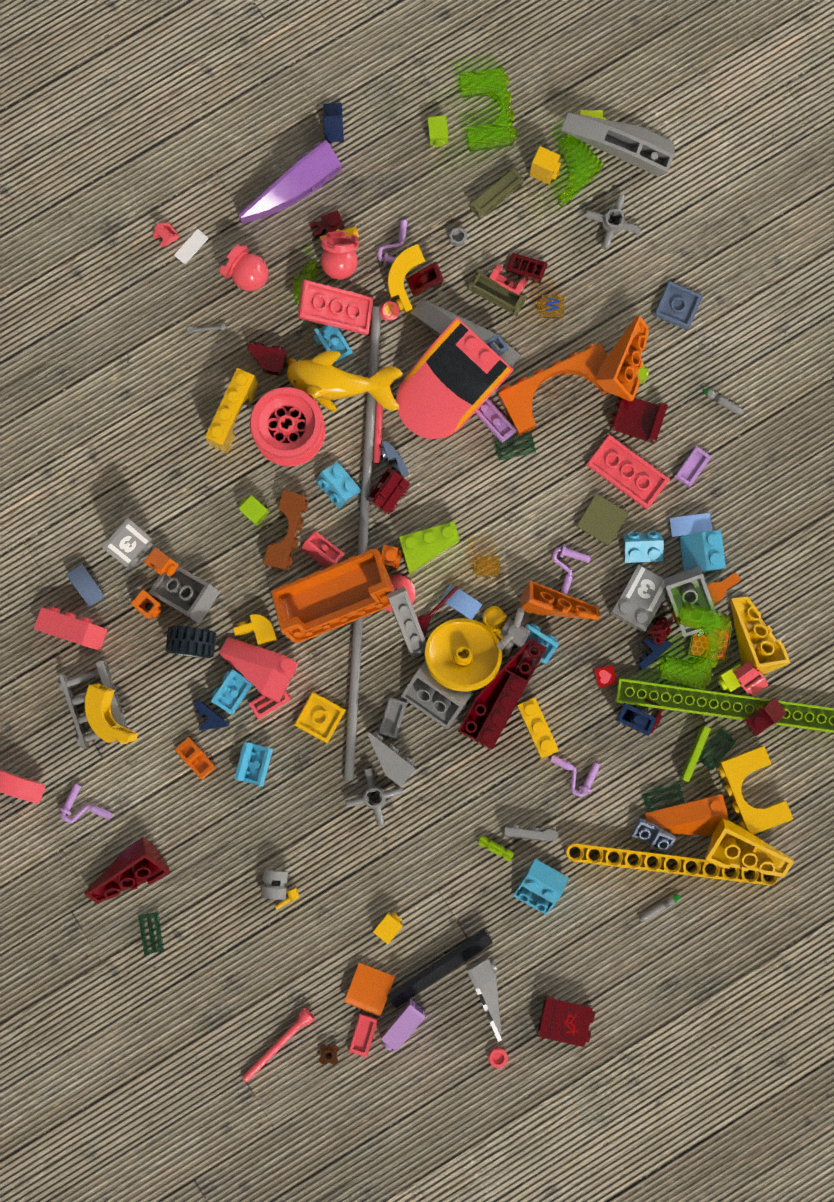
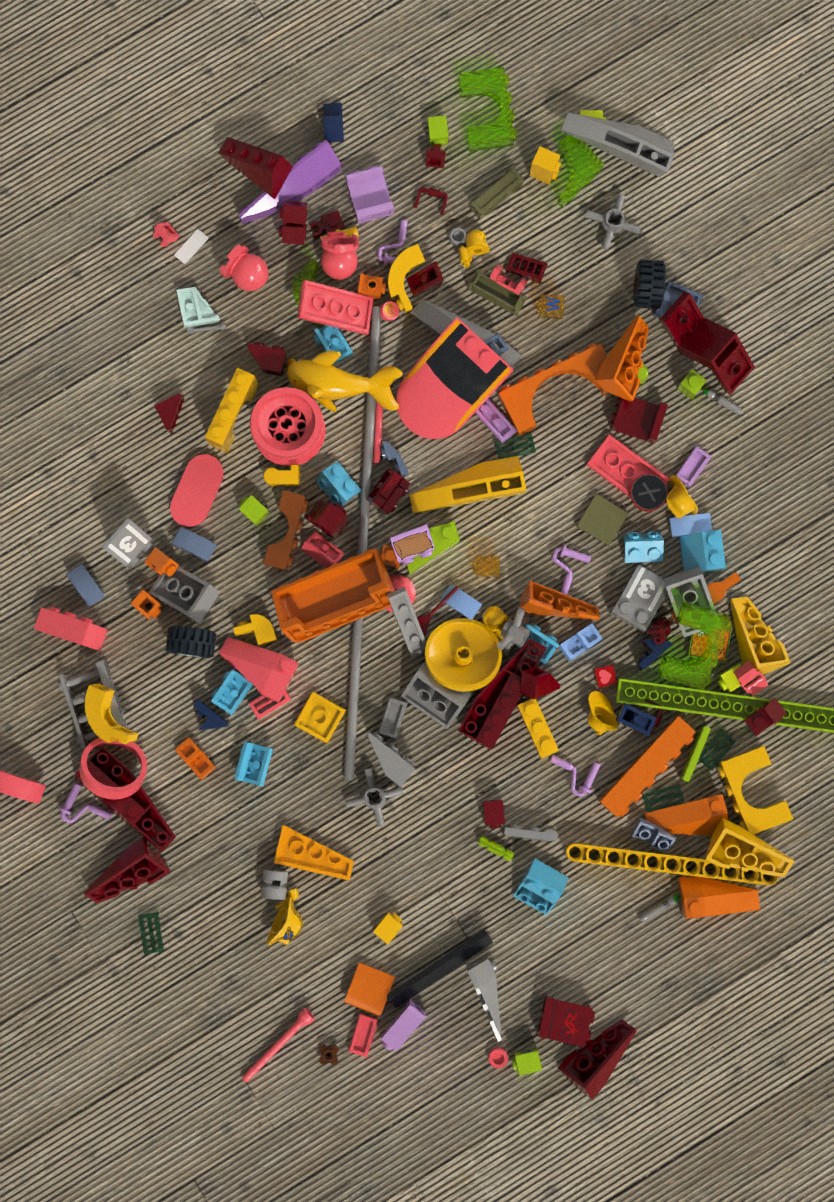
(106, 791): none -> coral piece
(136, 809): none -> dark red wedge
(169, 411): none -> dark red slope
(193, 544): none -> sand blue slope
(195, 309): none -> light aqua wing
(197, 490): none -> coral tile
(257, 164): none -> dark red wedge
(283, 478): none -> yellow leg
(286, 924): none -> yellow hat
(294, 222): none -> dark red piece
(309, 855): none -> light orange wing
(328, 518): none -> dark red wedge
(369, 194): none -> lavender panel
(375, 292): none -> orange brick
(412, 545): none -> slope
(432, 192): none -> dark red piece
(435, 157): none -> dark red tile
(475, 245): none -> yellow piece
(476, 484): none -> yellow wedge
(493, 813): none -> dark red brick
(527, 1061): none -> lime brick
(537, 683): none -> dark red slope
(580, 642): none -> light blue slope
(593, 1064): none -> dark red wedge
(601, 713): none -> yellow piece
(647, 766): none -> orange brick
(648, 492): none -> black tile
(649, 284): none -> black wheel
(679, 500): none -> yellow piece
(691, 384): none -> lime brick
(707, 343): none -> dark red bracket
(712, 897): none -> orange wedge

